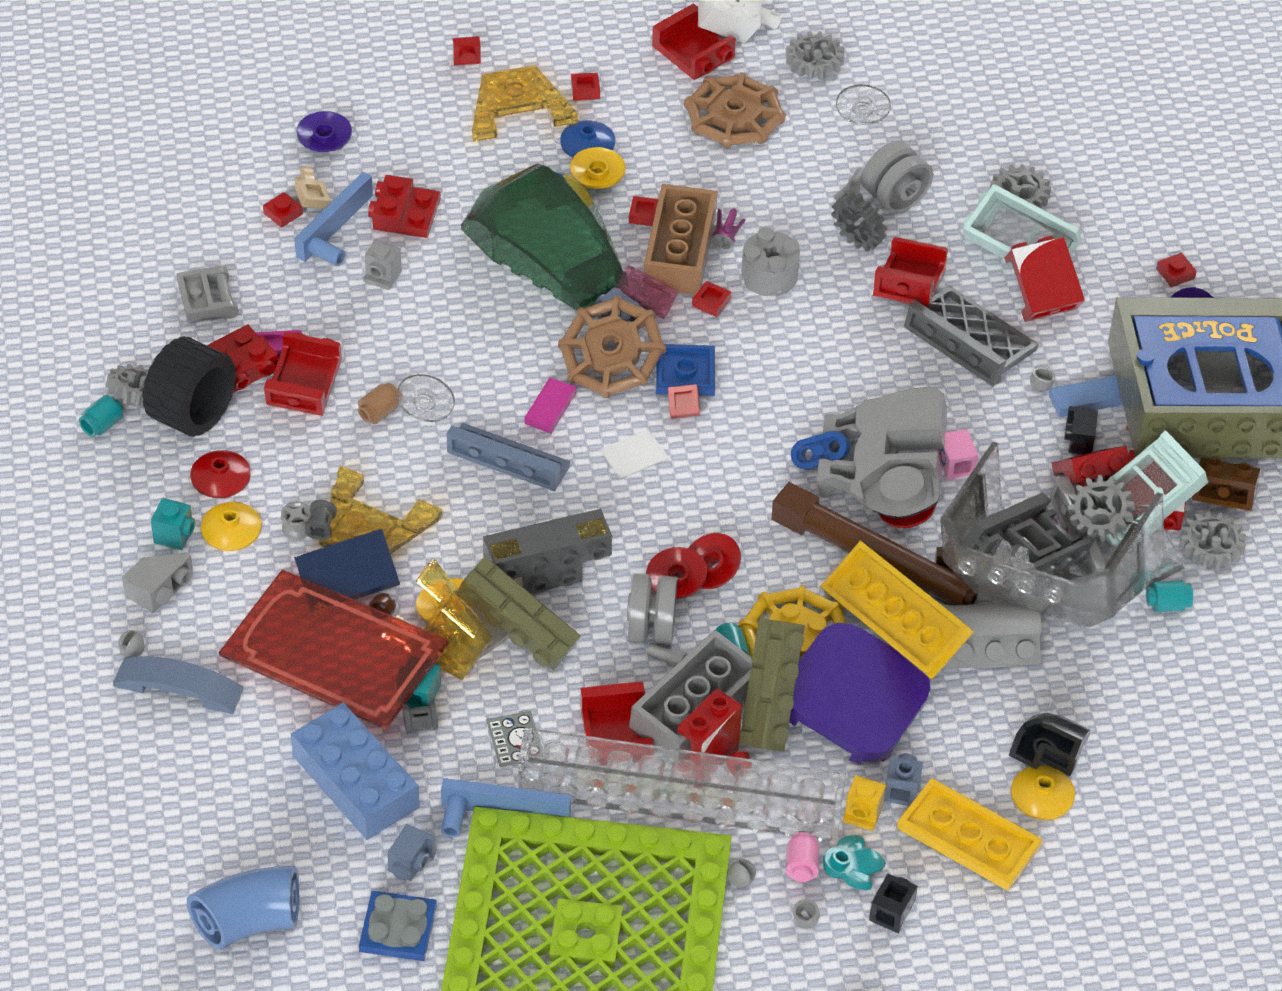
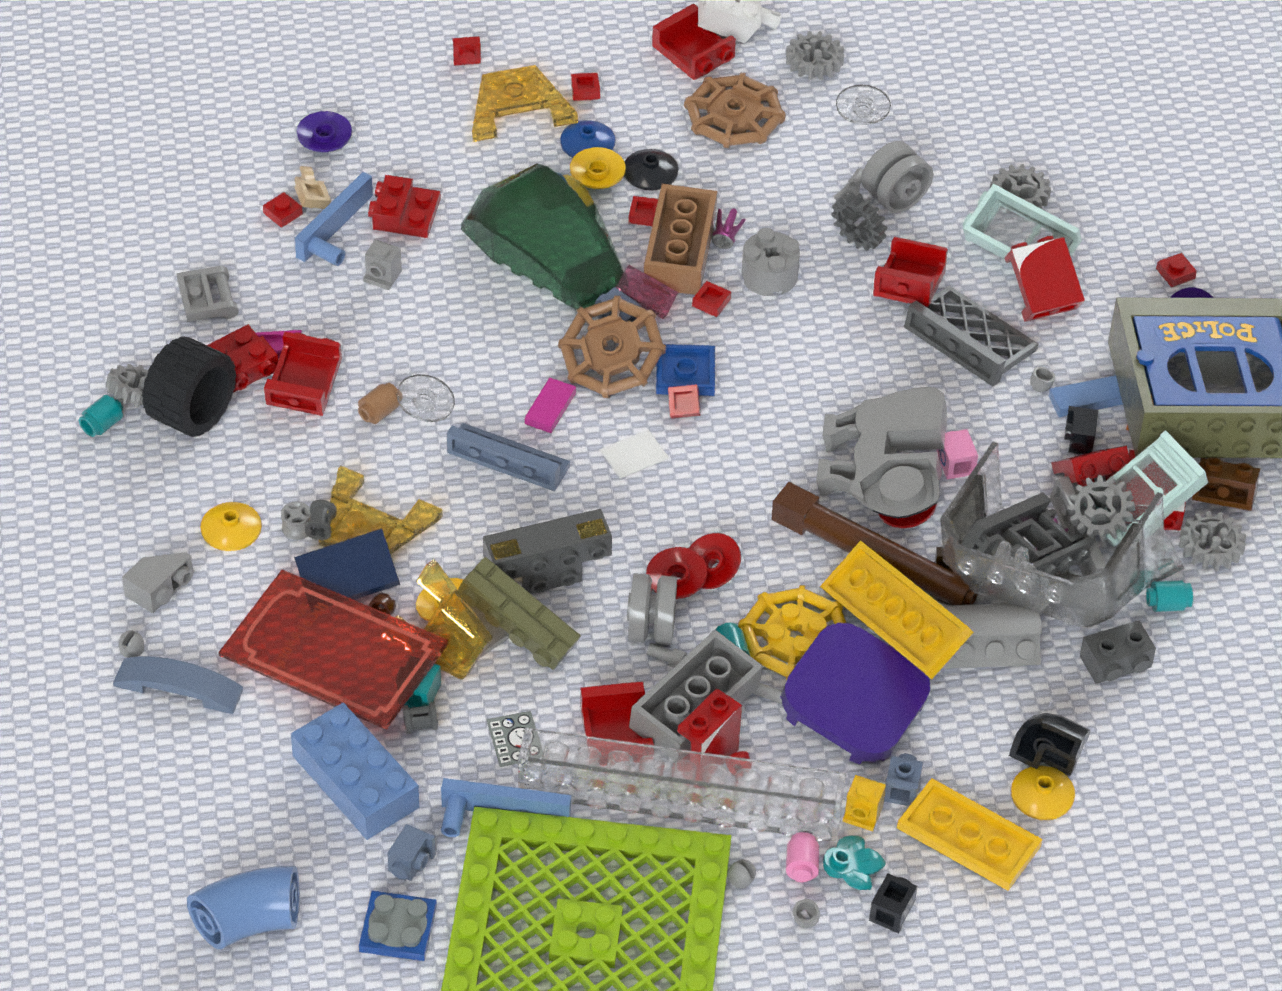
(172, 524): teal brick -> none
(220, 474): red dish -> none
(650, 169): none -> black dish
(771, 684): olive brick -> none
(821, 448): blue plate -> none
(1117, 652): none -> dark grey brick

